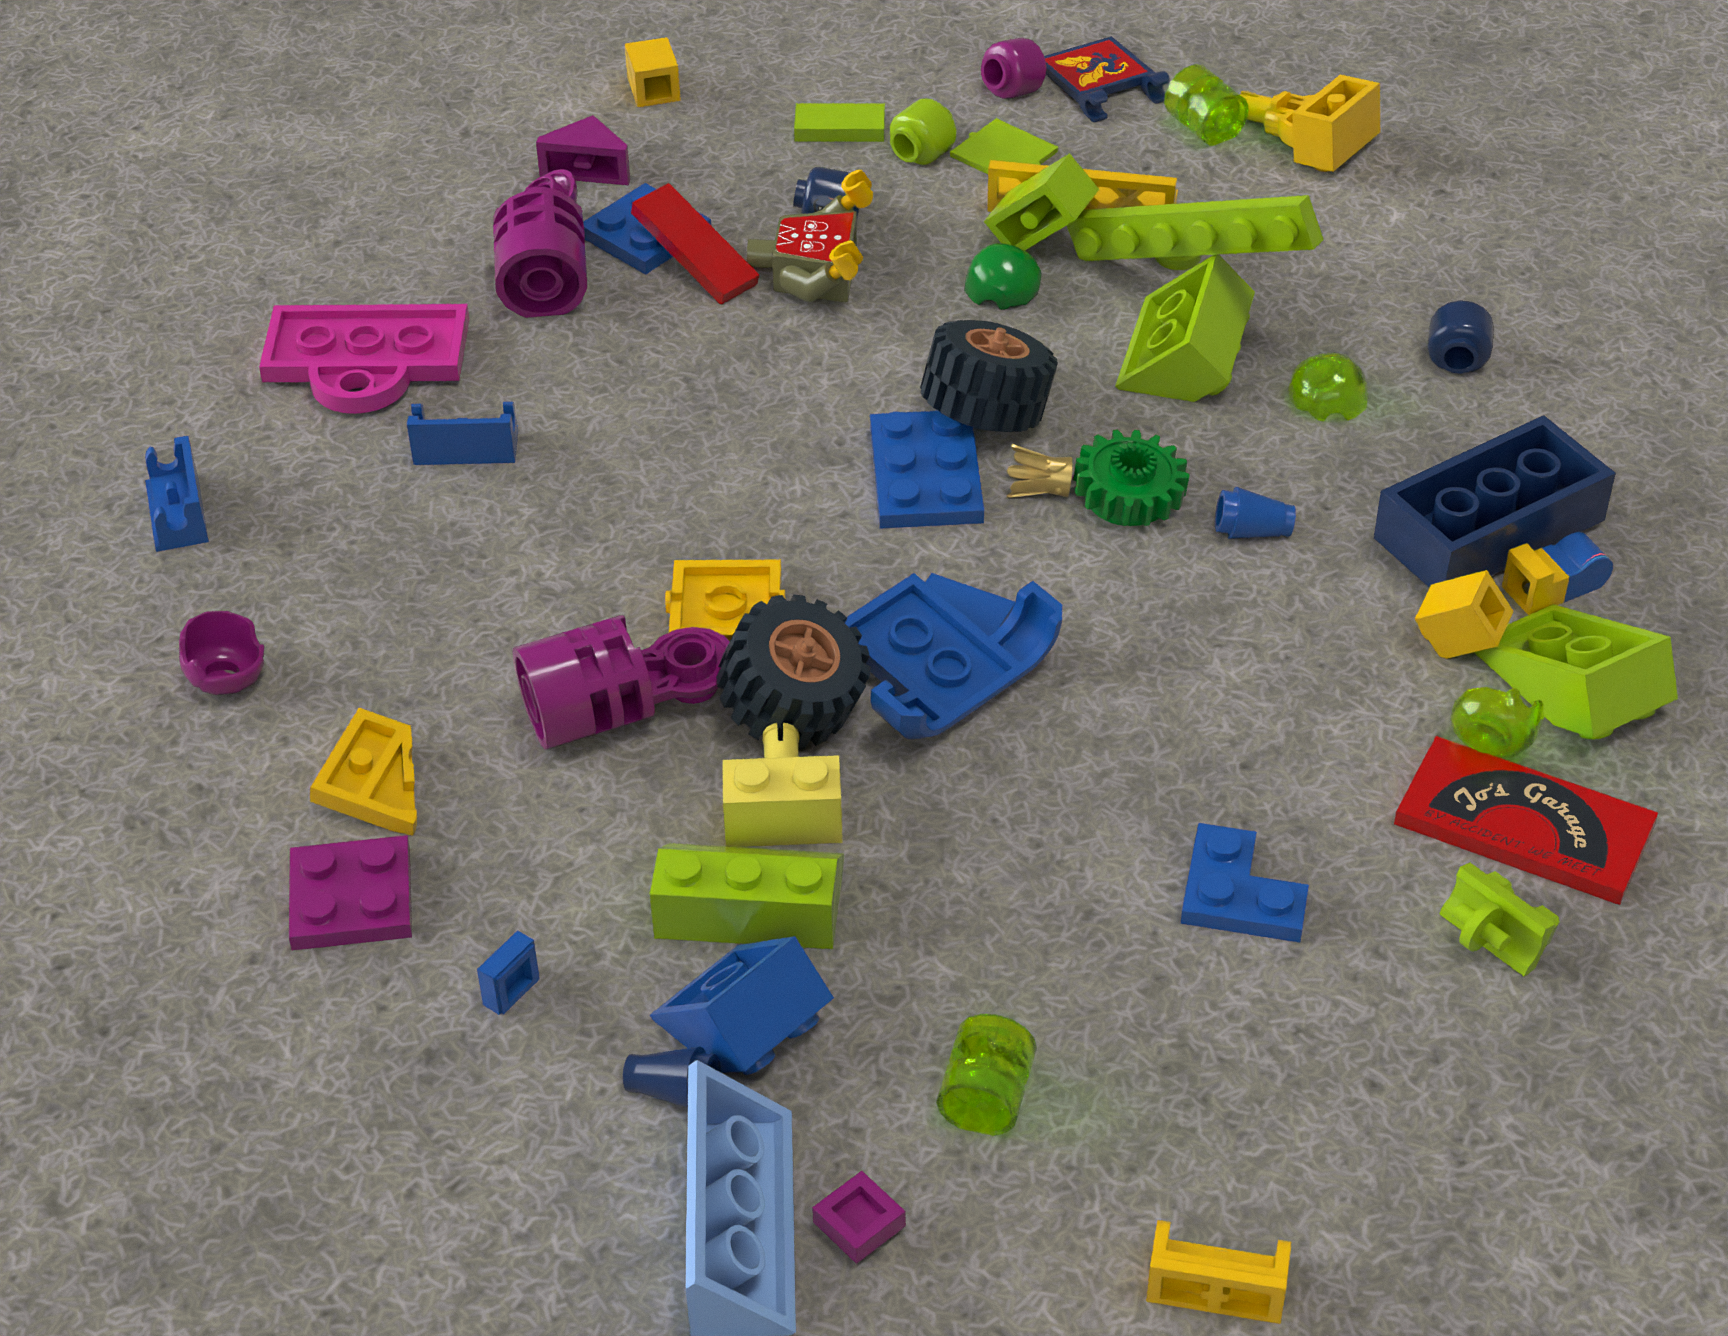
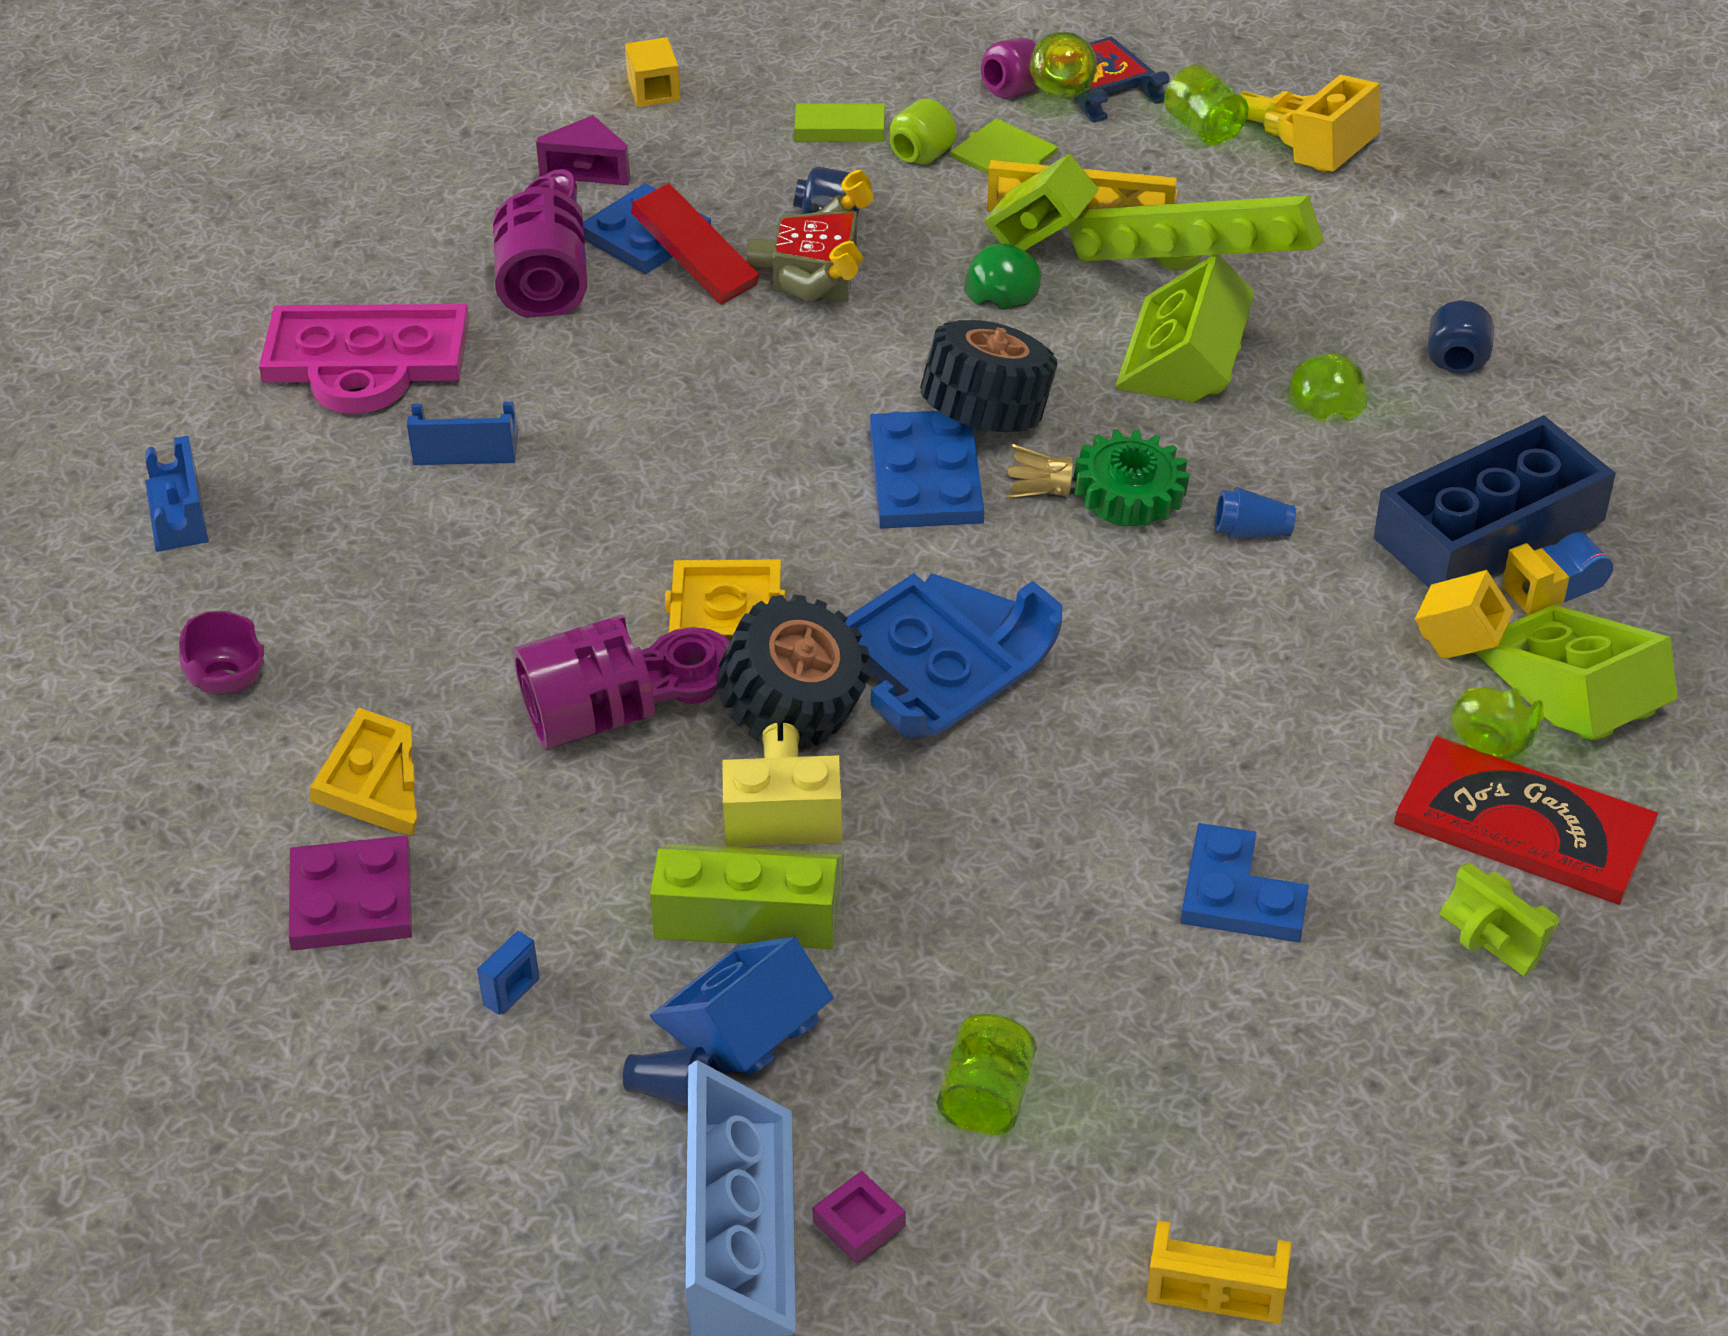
(1063, 65): none -> clear neon green hair

